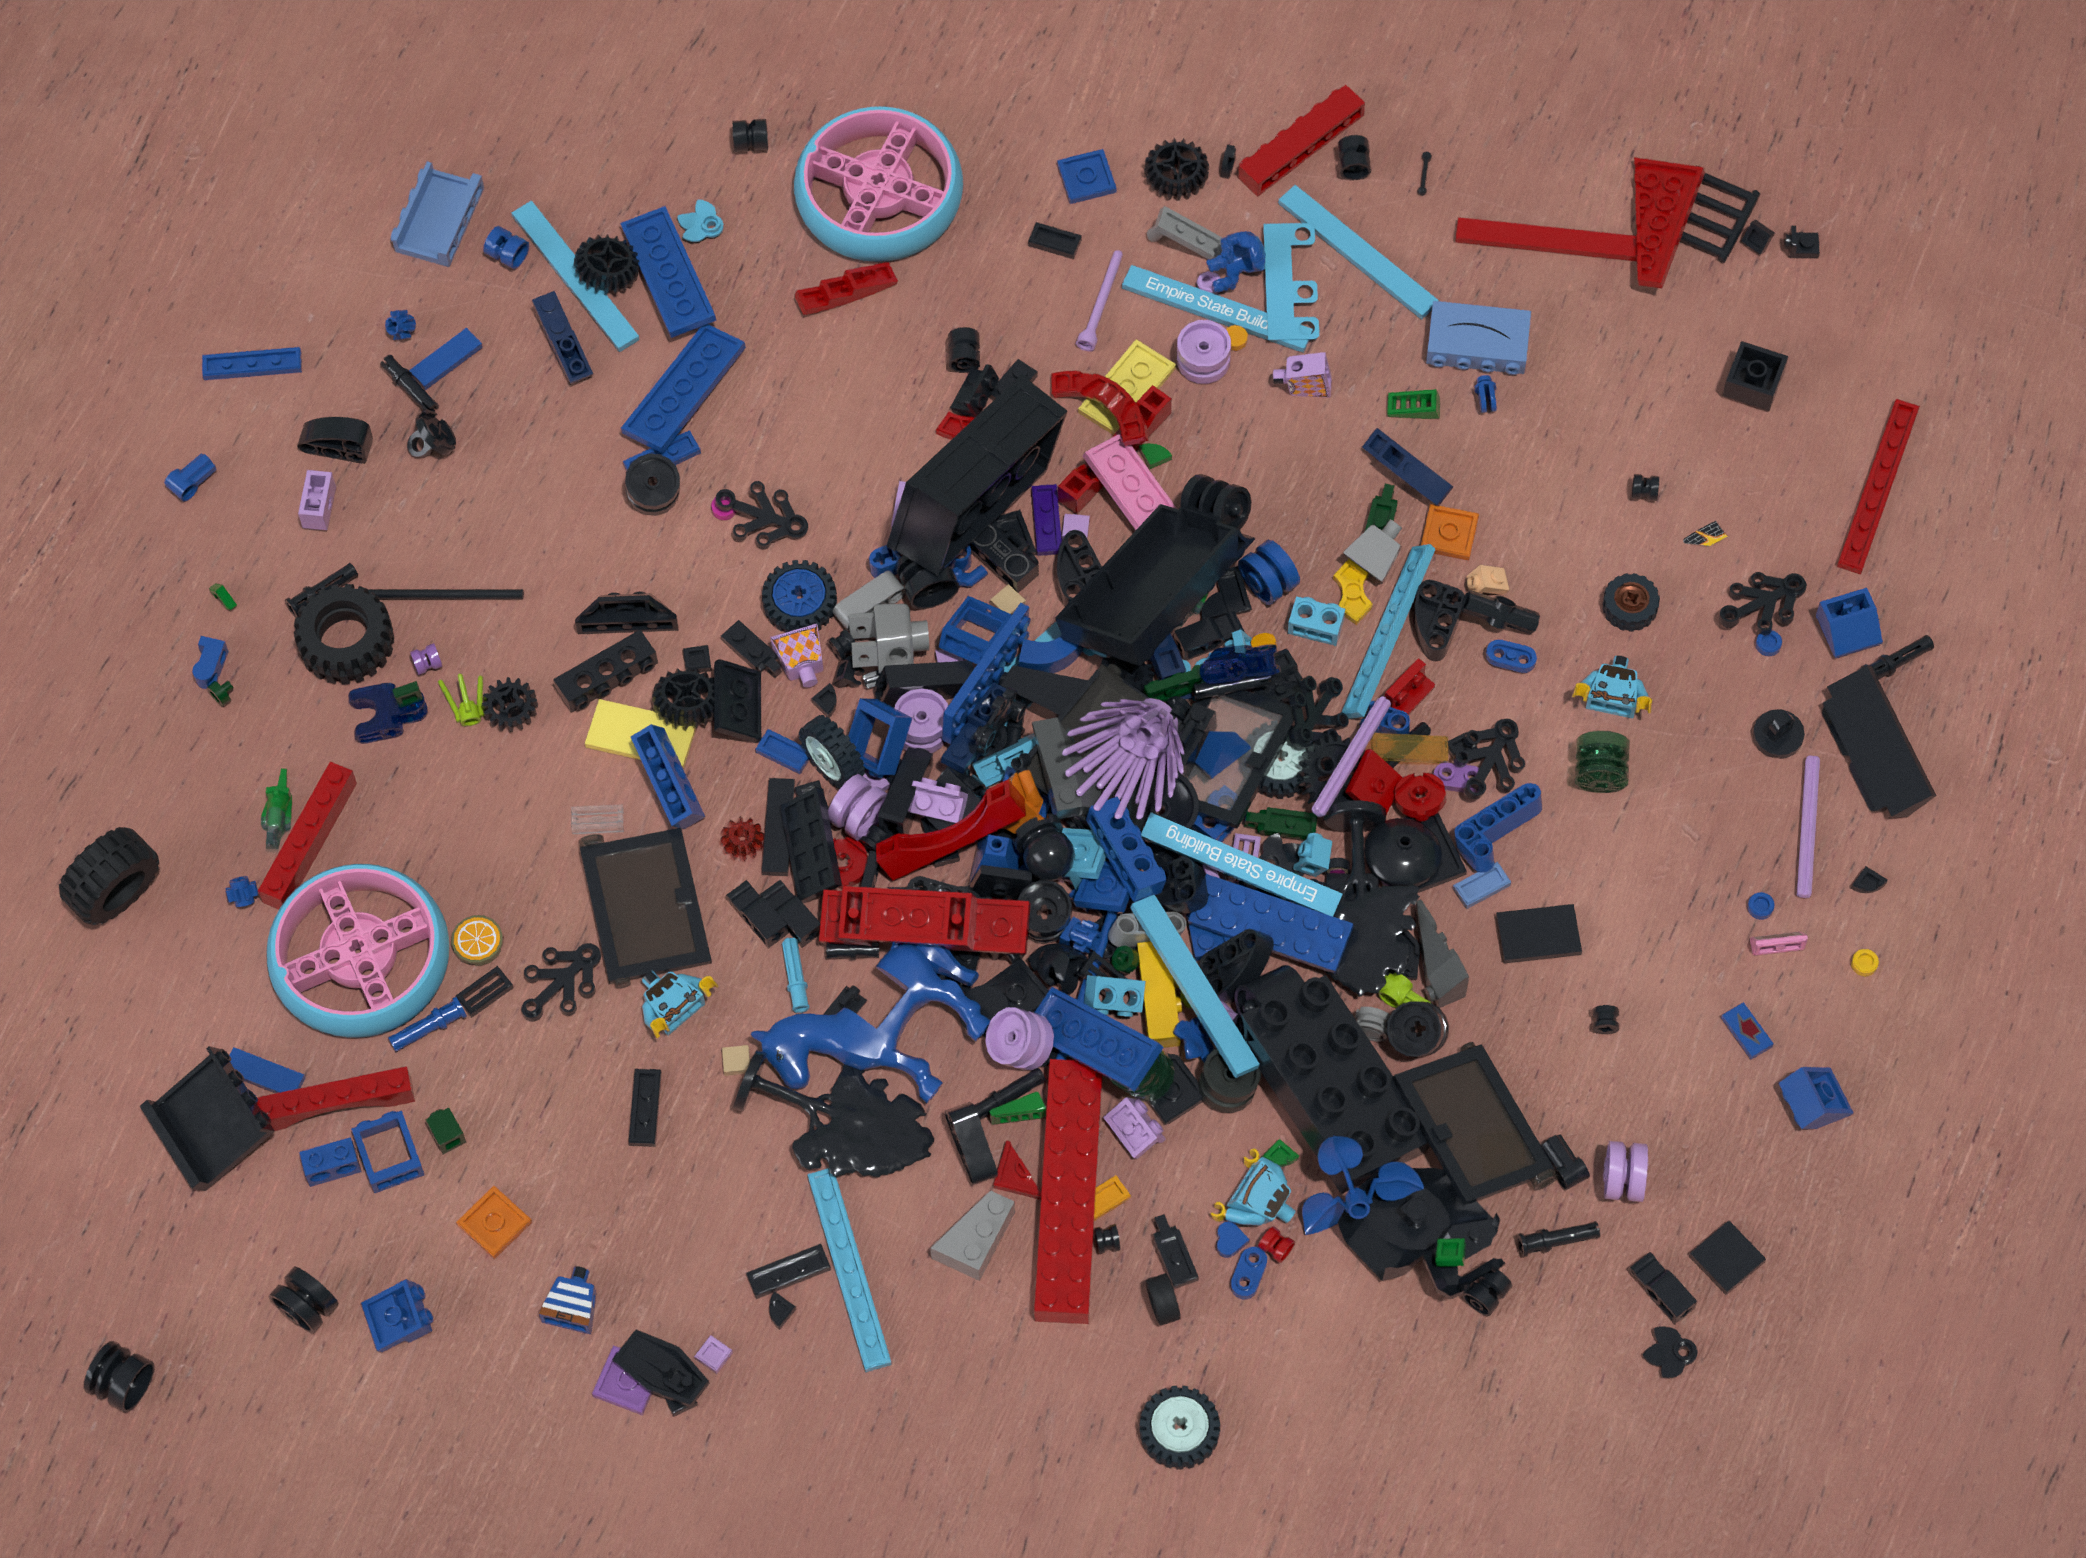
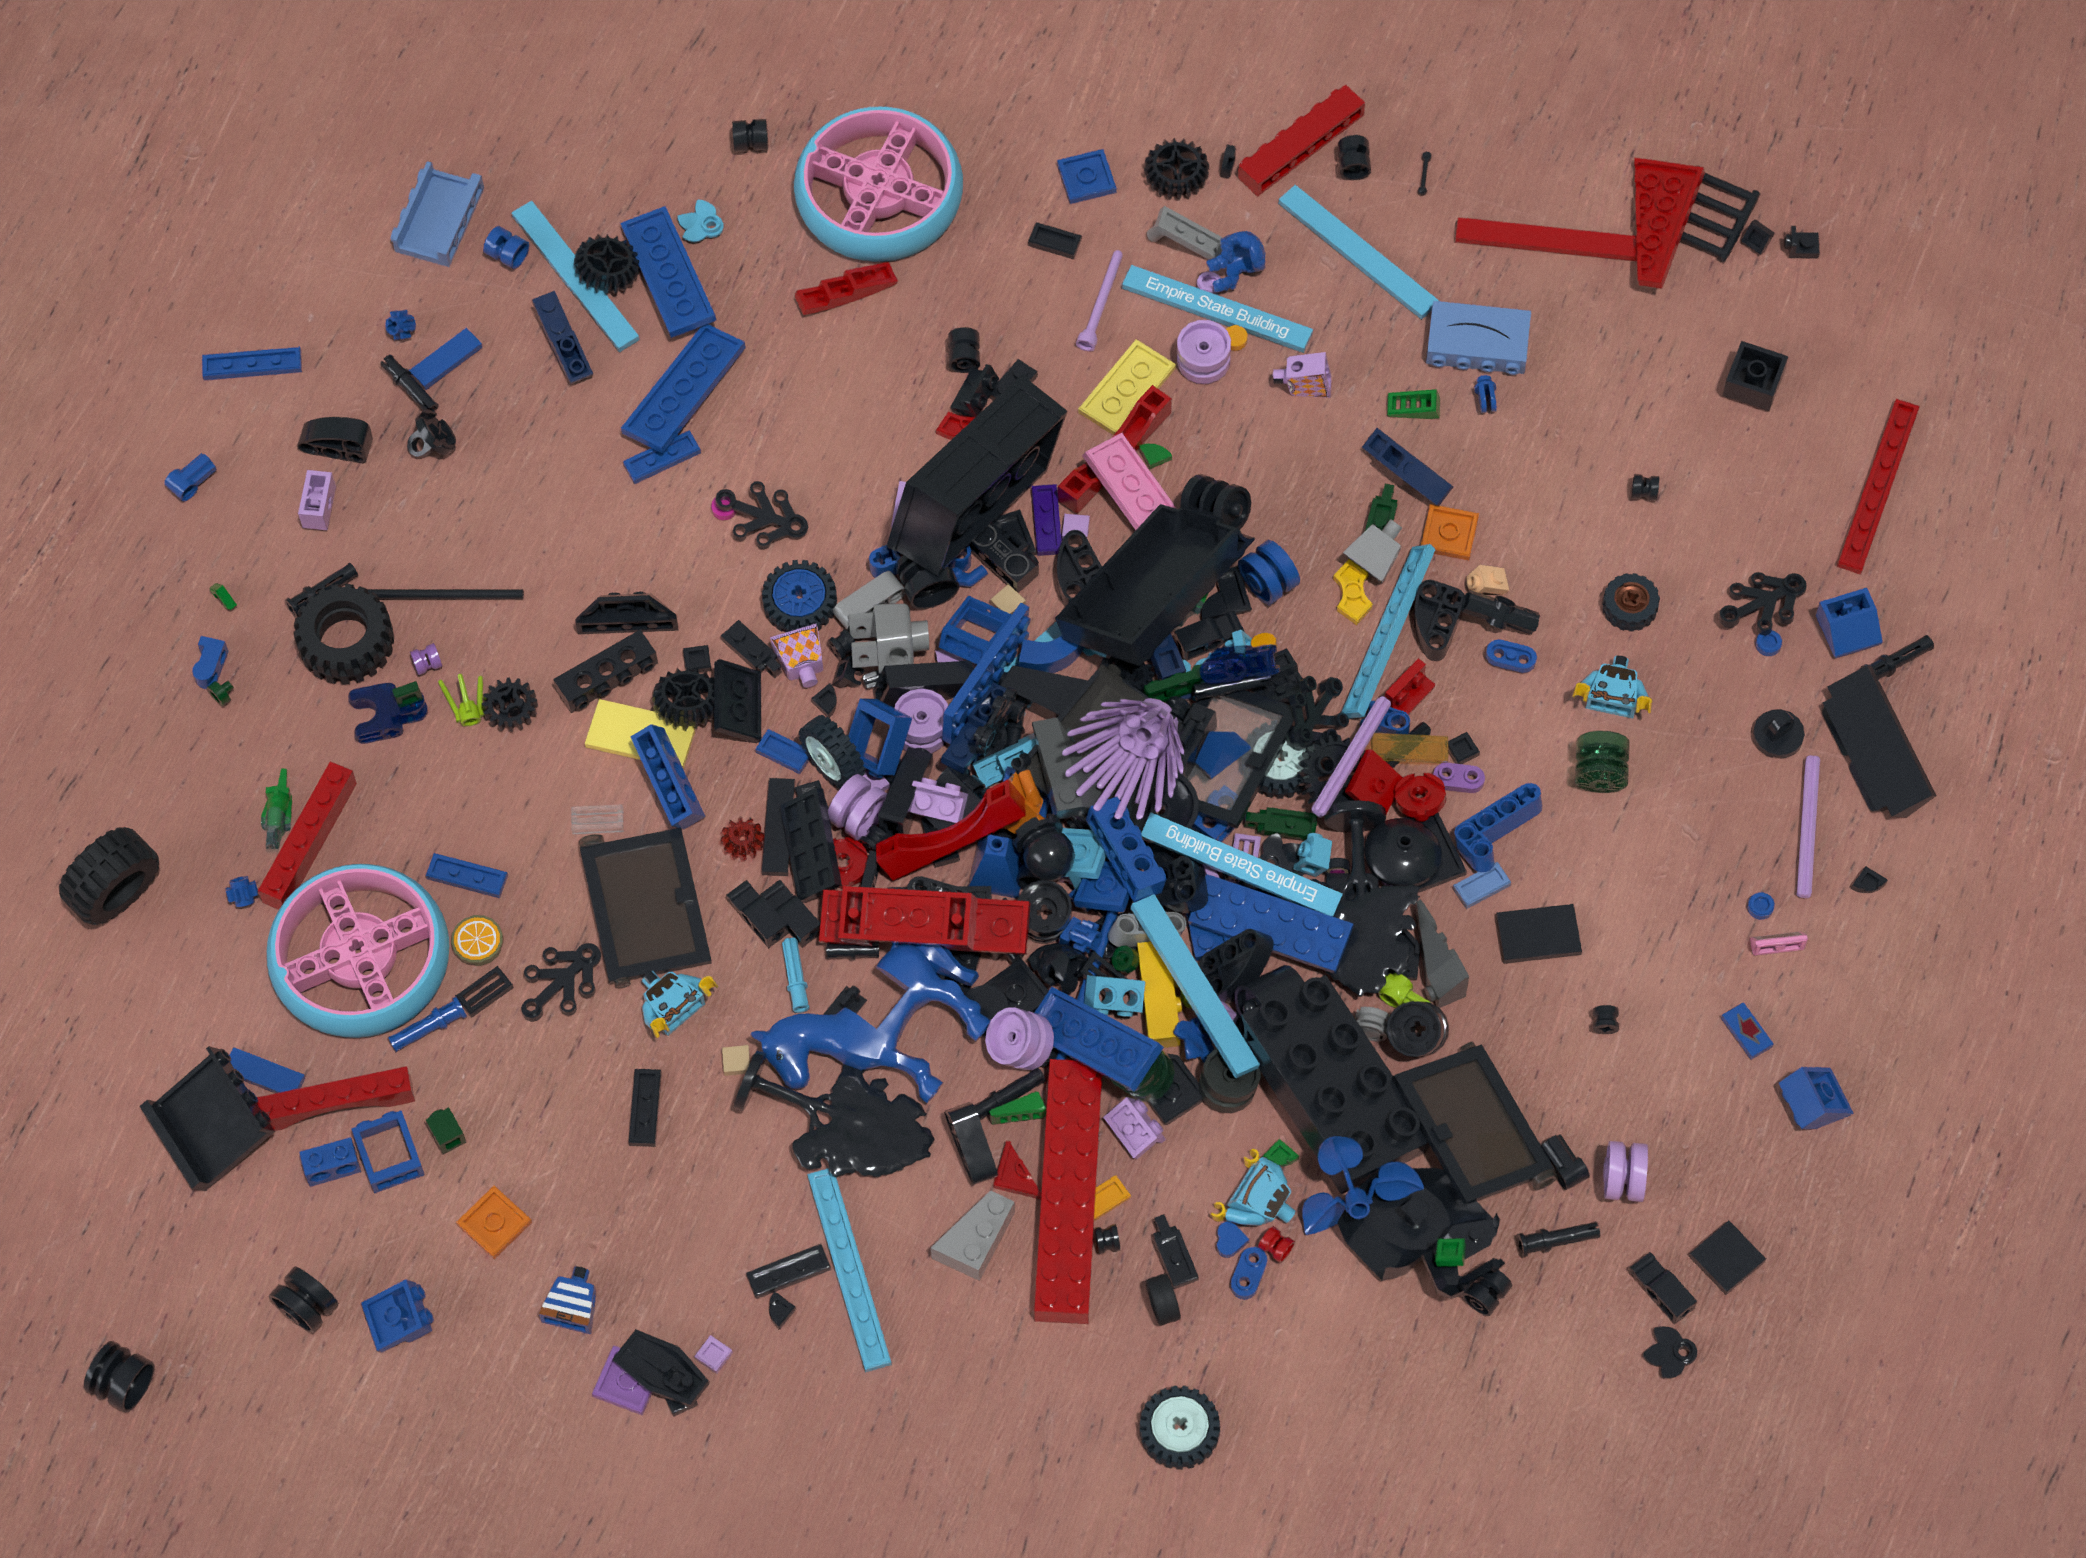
(466, 875): none -> blue tile
(650, 470): black wheel -> none
(1000, 882): black plate -> none
(1107, 393): red tile -> none
(1280, 287): medium azure piece -> none
(1314, 626): medium azure brick -> none
(1492, 756): black plant -> none
(1706, 535): sticker -> none
(1865, 962): yellow tile -> none

